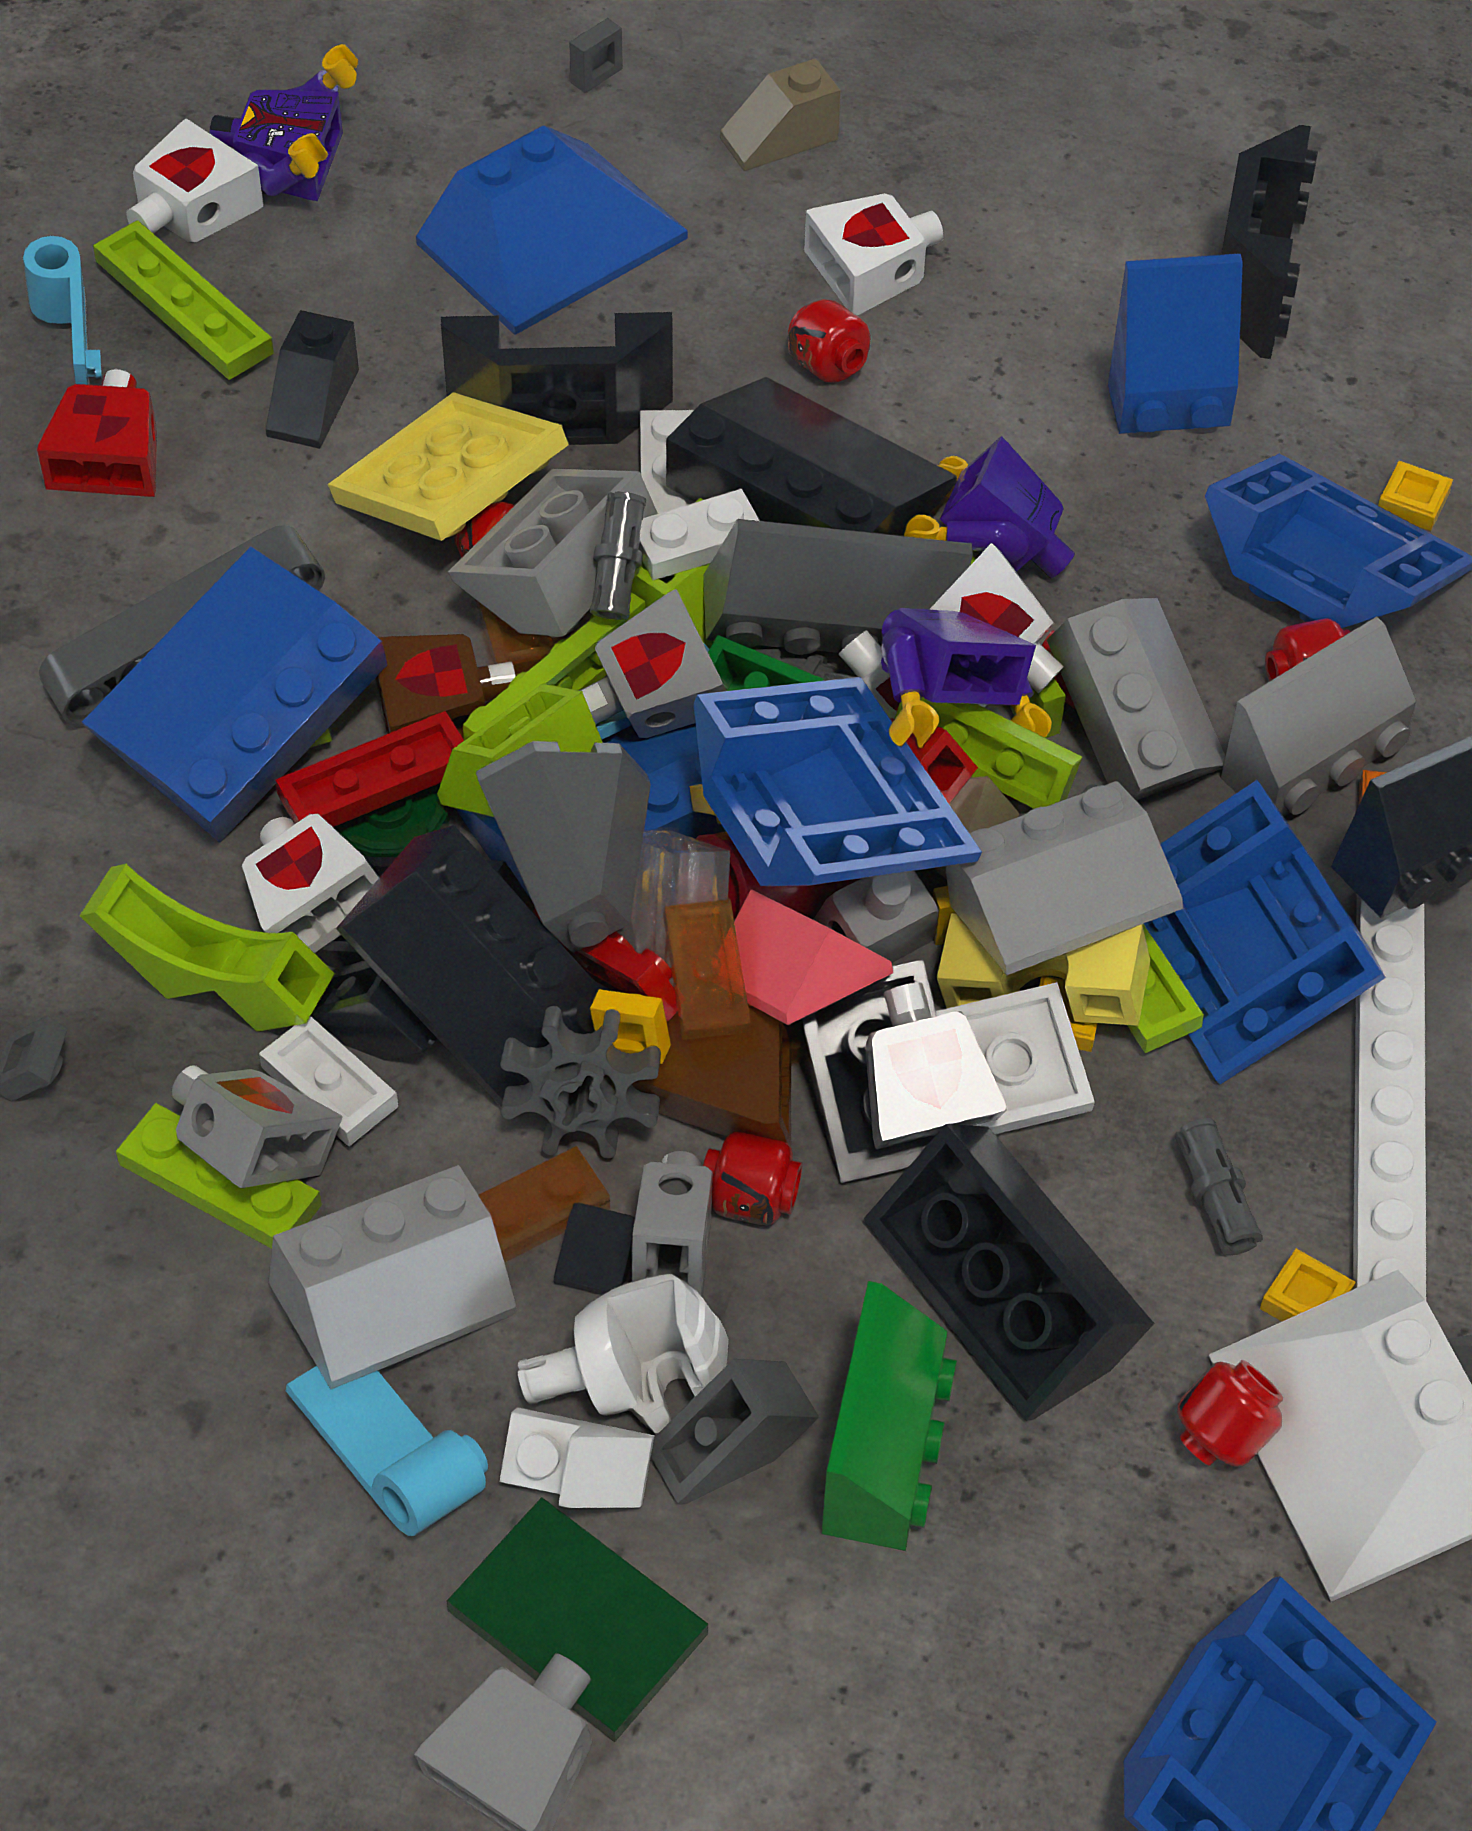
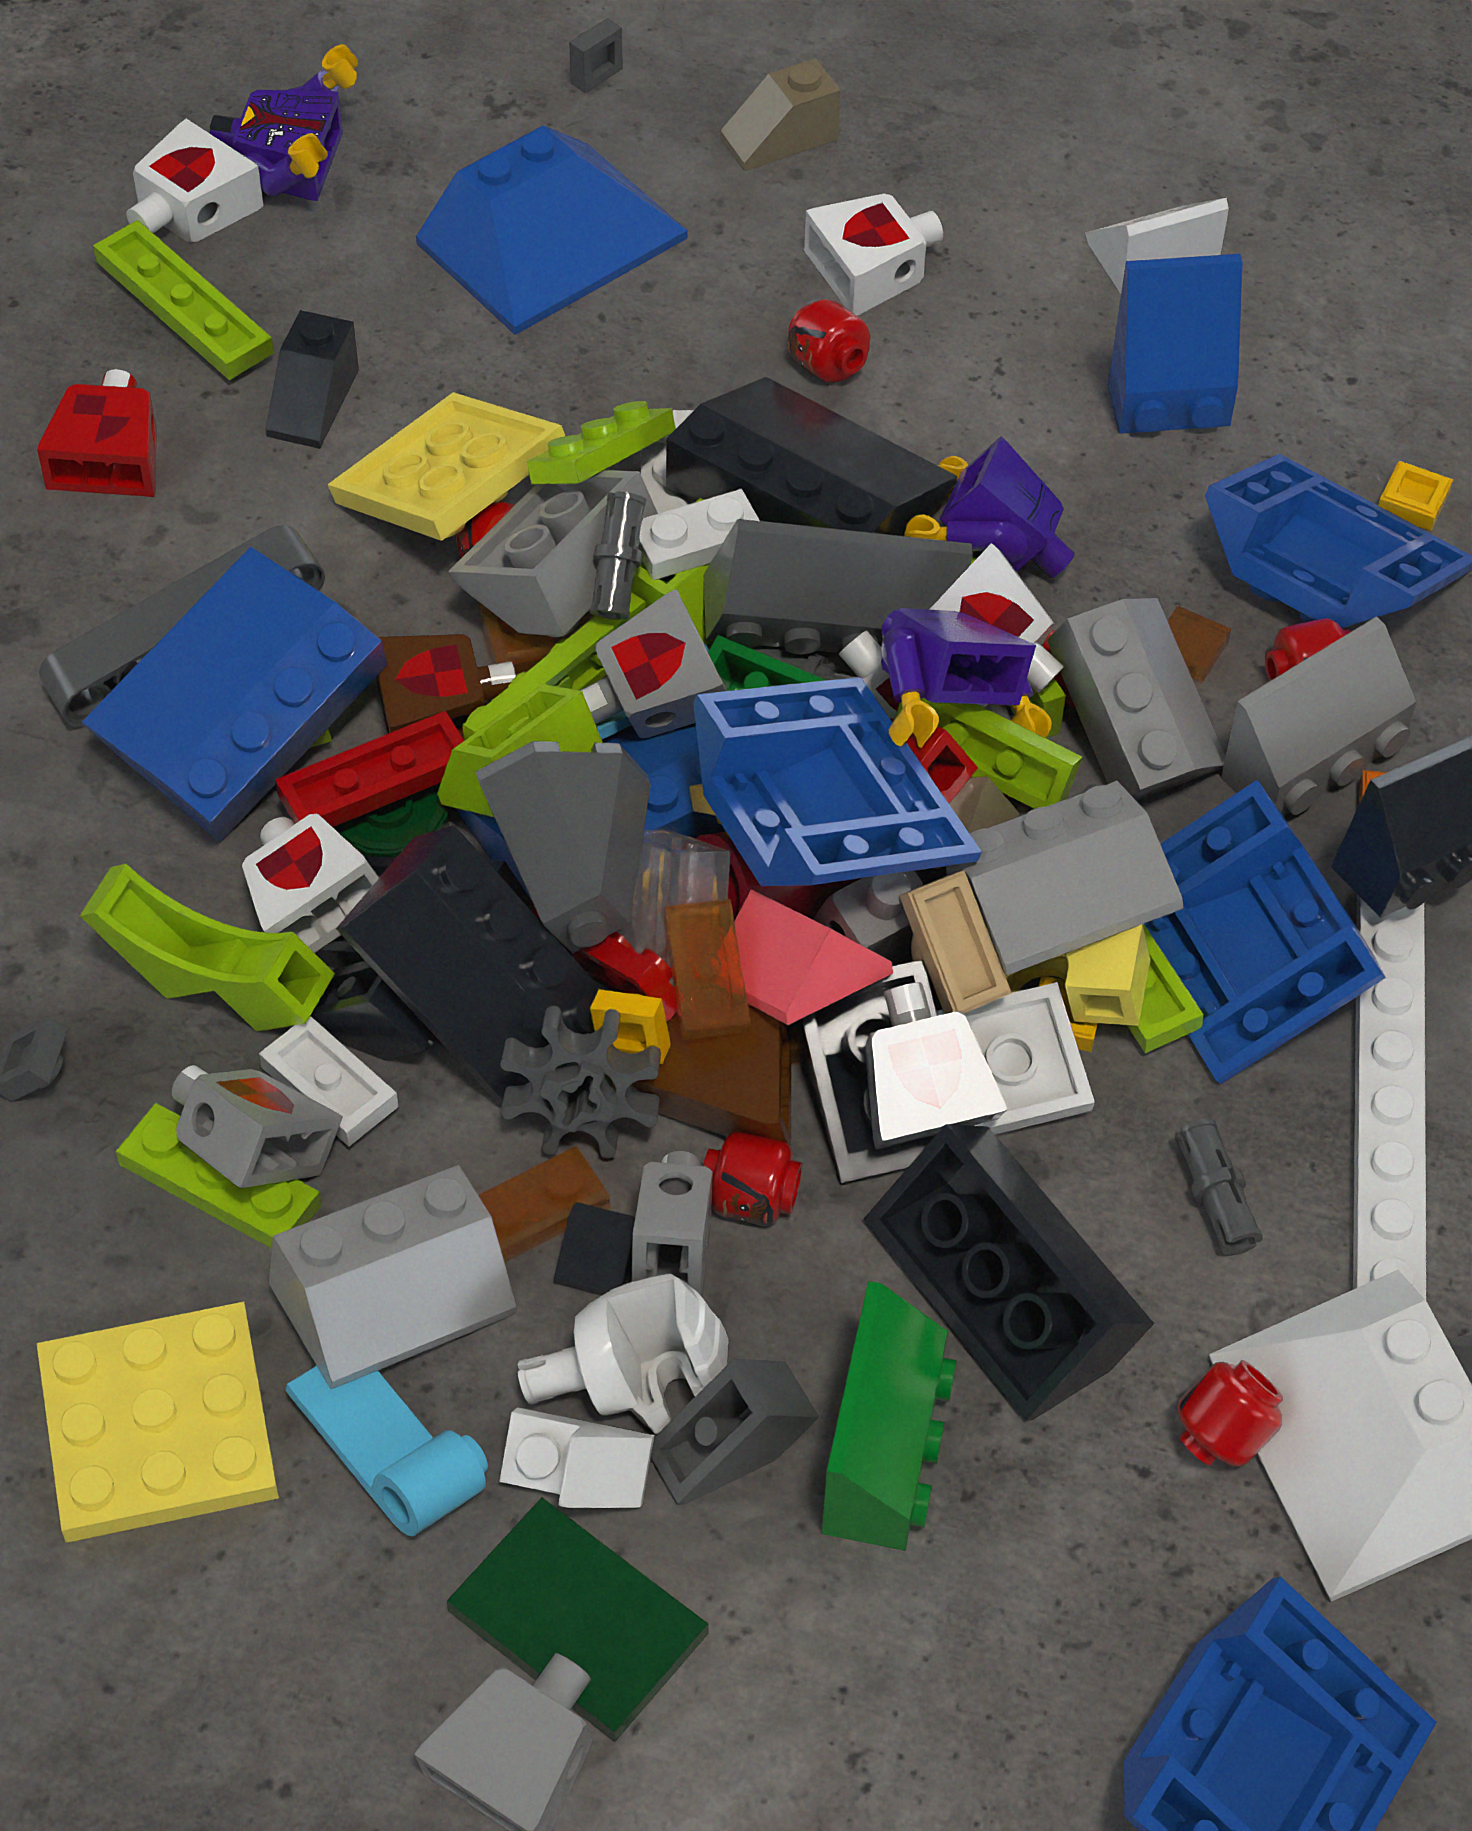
(58, 297): medium azure door -> none
(155, 1422): none -> light yellow plate
(584, 389): black slope -> none
(601, 444): none -> lime plate
(954, 944): none -> tan tile
(1171, 233): none -> white slope
(1199, 640): none -> clear orange tile
(1259, 227): black slope -> none
(1303, 1285): yellow tile -> none

